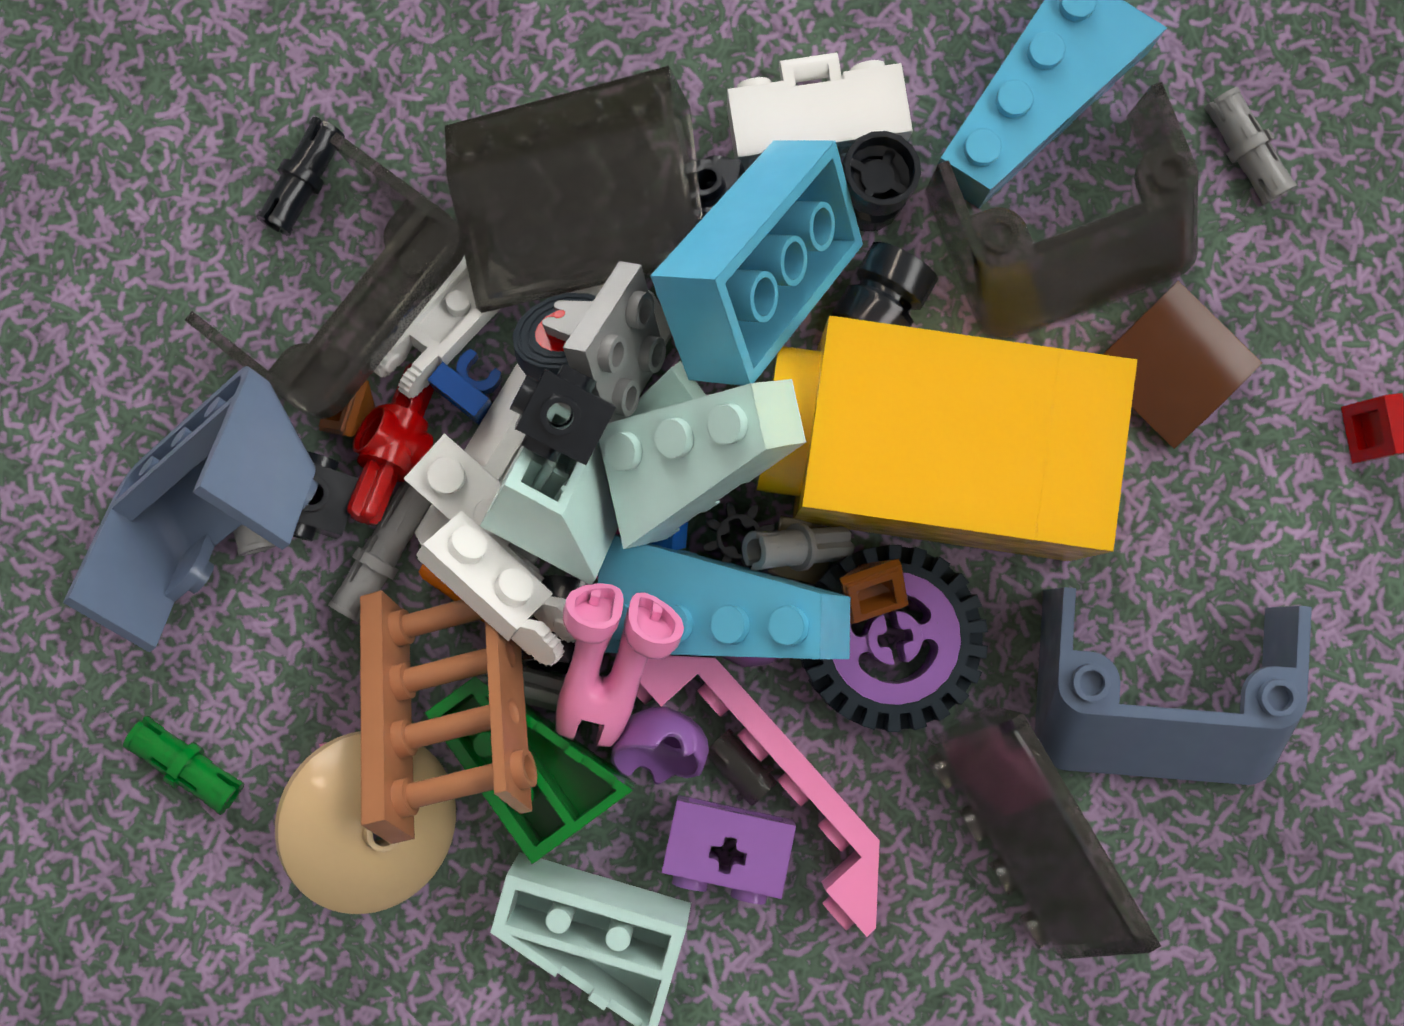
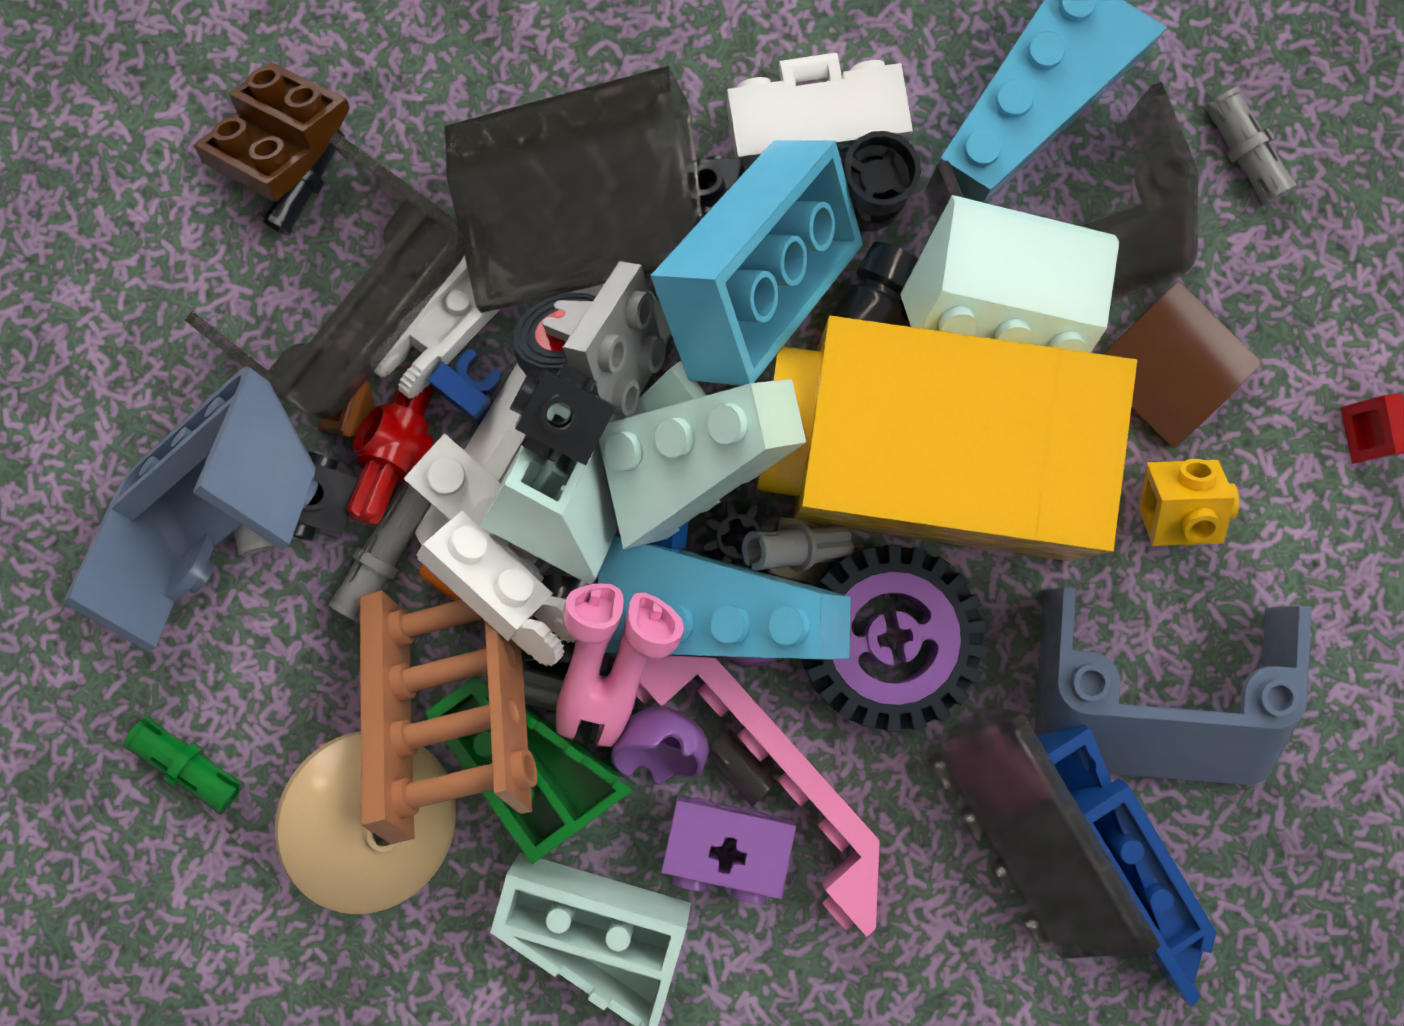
(276, 133): none -> reddish brown slope
(874, 589): dark orange slope -> none
(1013, 278): none -> light aqua slope
(1137, 857): none -> blue wedge
(1187, 502): none -> yellow brick

